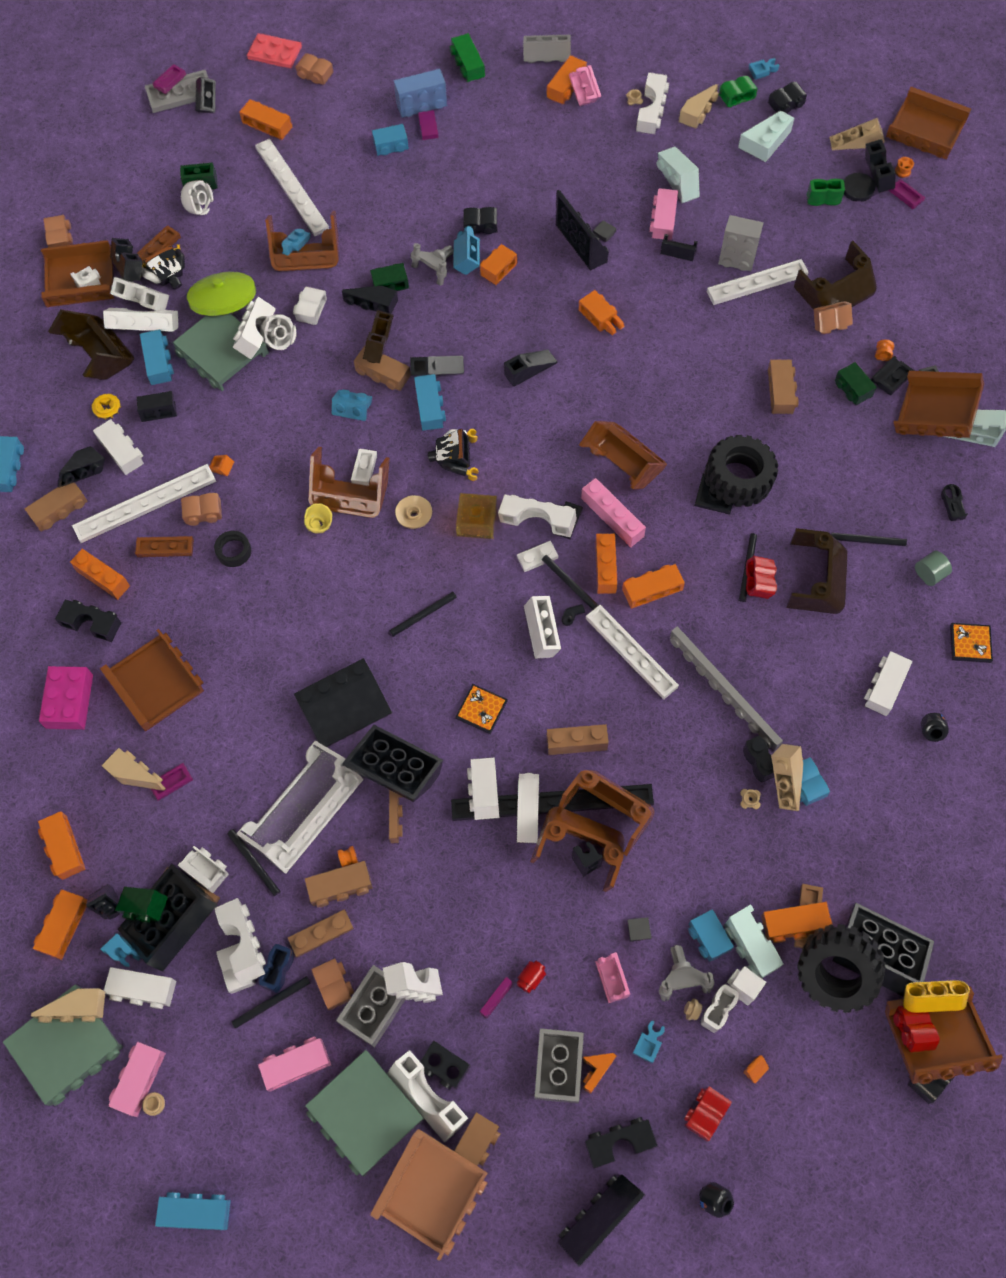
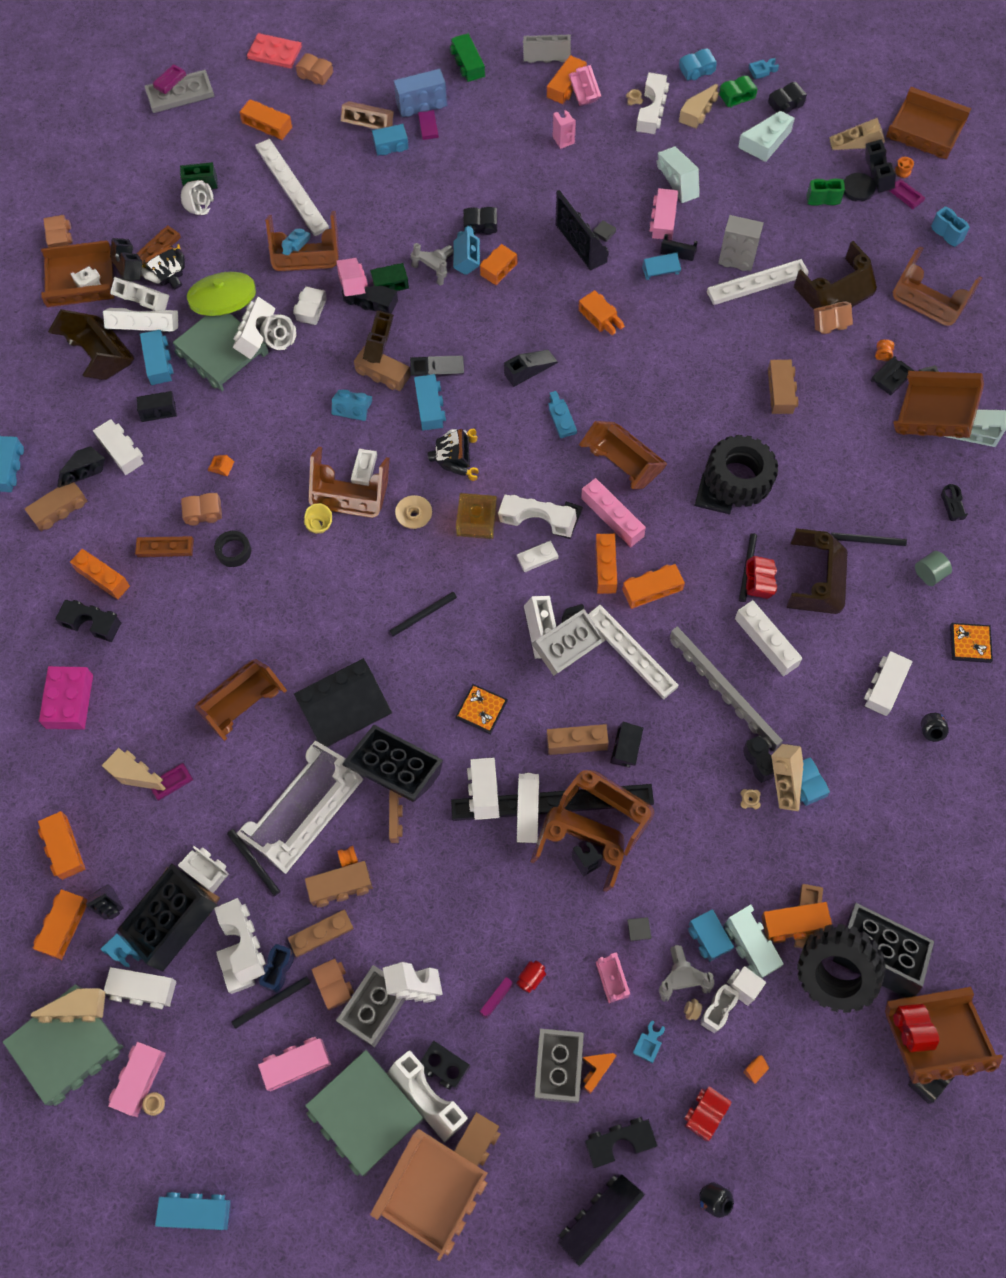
(106, 399): yellow gear -> none
(141, 904): dark green brick -> none
(143, 503): white plate -> none
(154, 681): dark orange panel -> none
(205, 95): black slope -> none
(237, 695): none -> dark orange windscreen
(351, 276): none -> bright pink brick
(366, 115): none -> medium nougat brick
(561, 416): none -> dark azure hinge
(564, 129): none -> bright pink hinge
(568, 642): none -> light grey plate
(577, 589): black bar -> none
(626, 744): none -> black hinge
(661, 265): none -> dark azure hinge
(697, 64): none -> dark azure brick
(768, 638): none -> white brick
(855, 383): dark green brick -> none
(927, 300): none -> dark orange windscreen
(936, 996): yellow beam -> none
(950, 226): none -> dark azure brick

